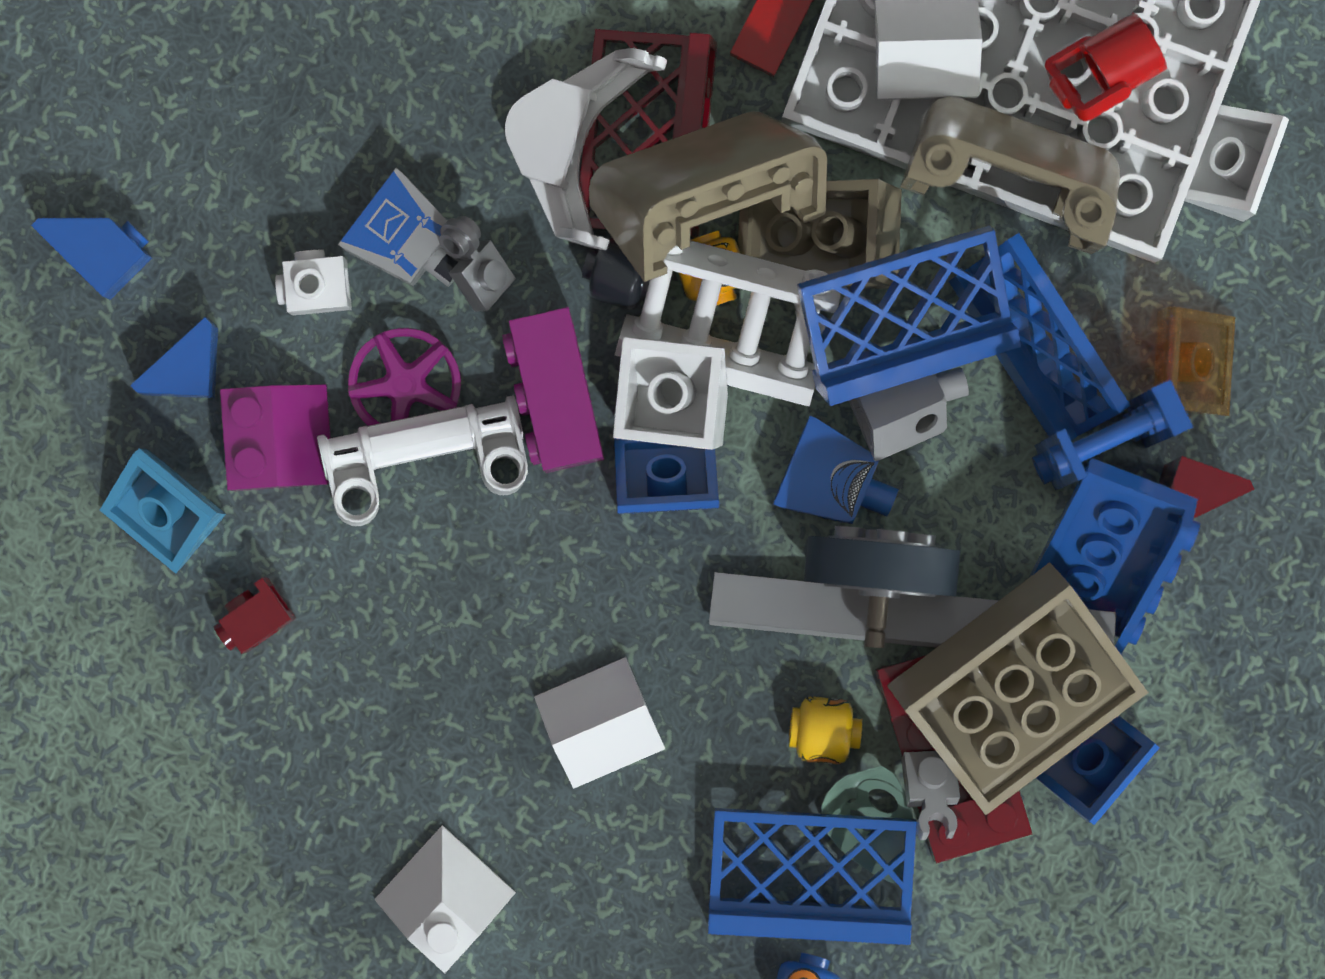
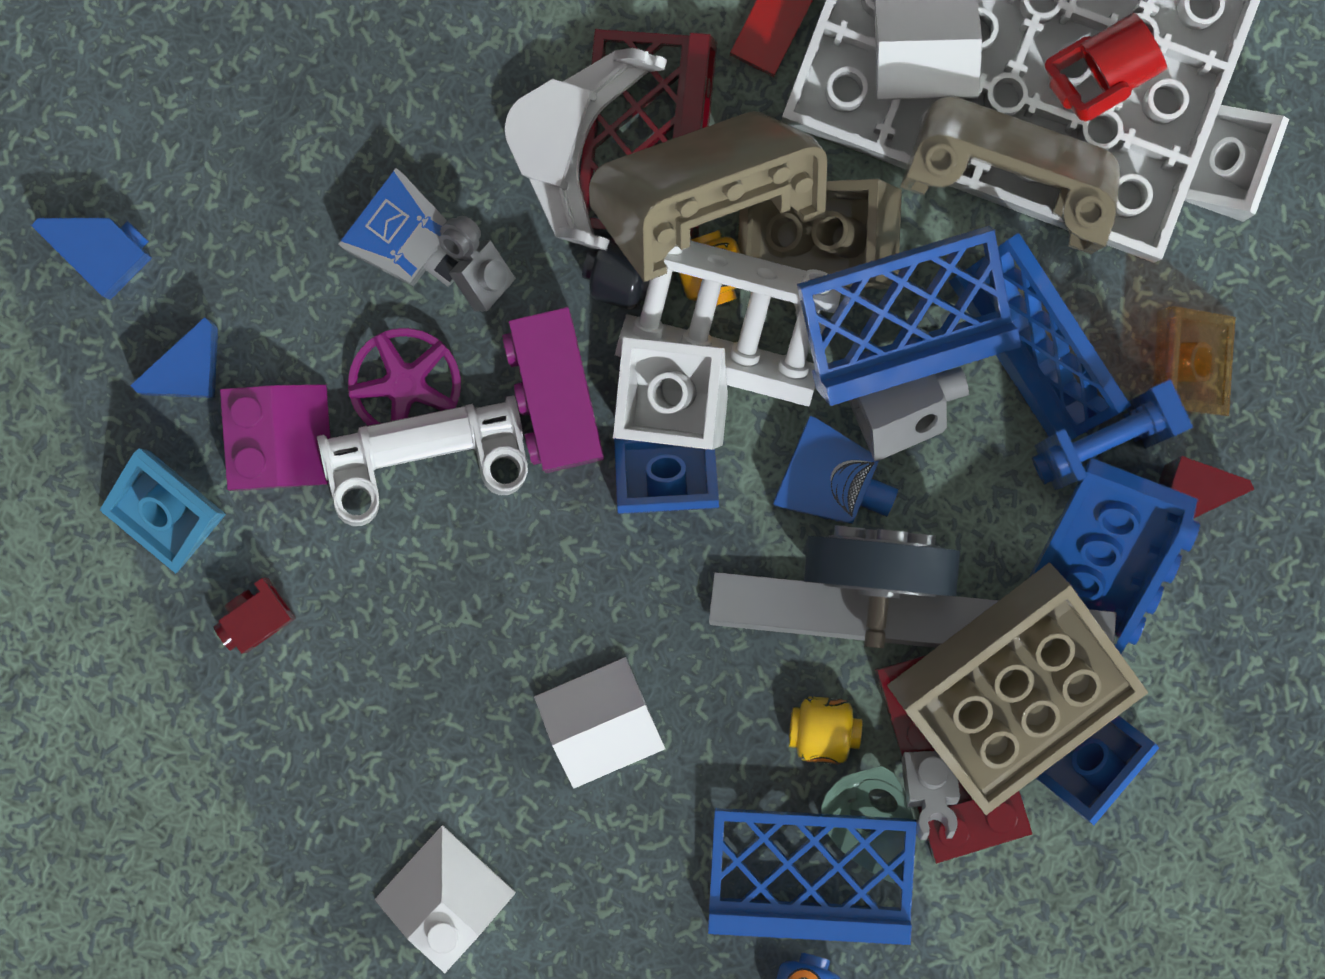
(314, 284): white brick -> none

